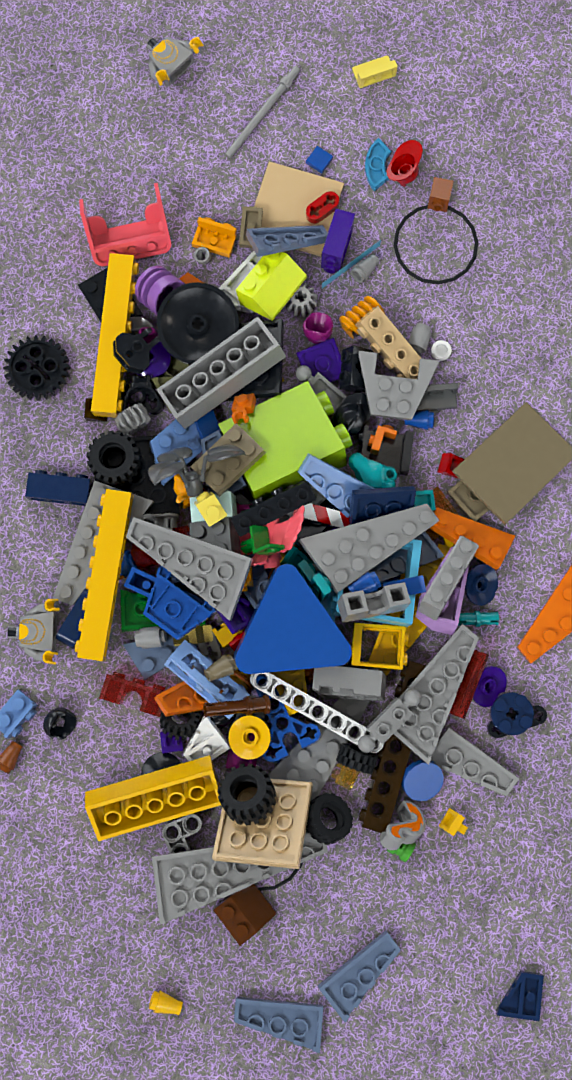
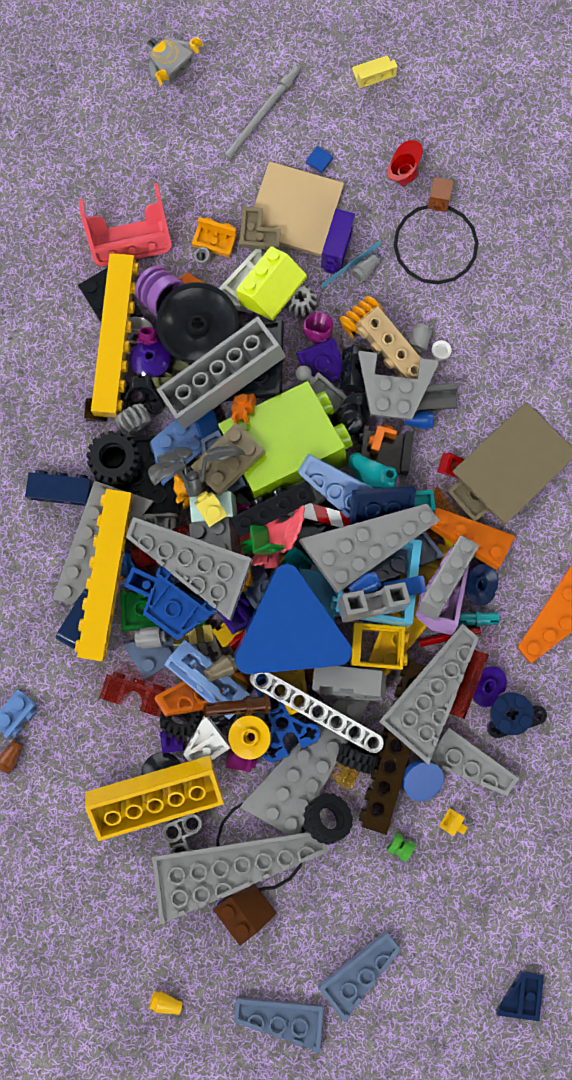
(38, 632): light grey torso -> none
(49, 355): black gear -> none
(50, 723): black hair -> none
(136, 349): black hinge -> none
(239, 780): black tyre -> none
(276, 839): tan tile -> none
(281, 239): sand blue wing -> none
(317, 583): teal plate -> none
(320, 204): red beam -> none
(375, 164): dark azure tile -> none
(389, 720): light grey plate -> none
(406, 831): light grey animal -> none
(443, 637): none -> red bar

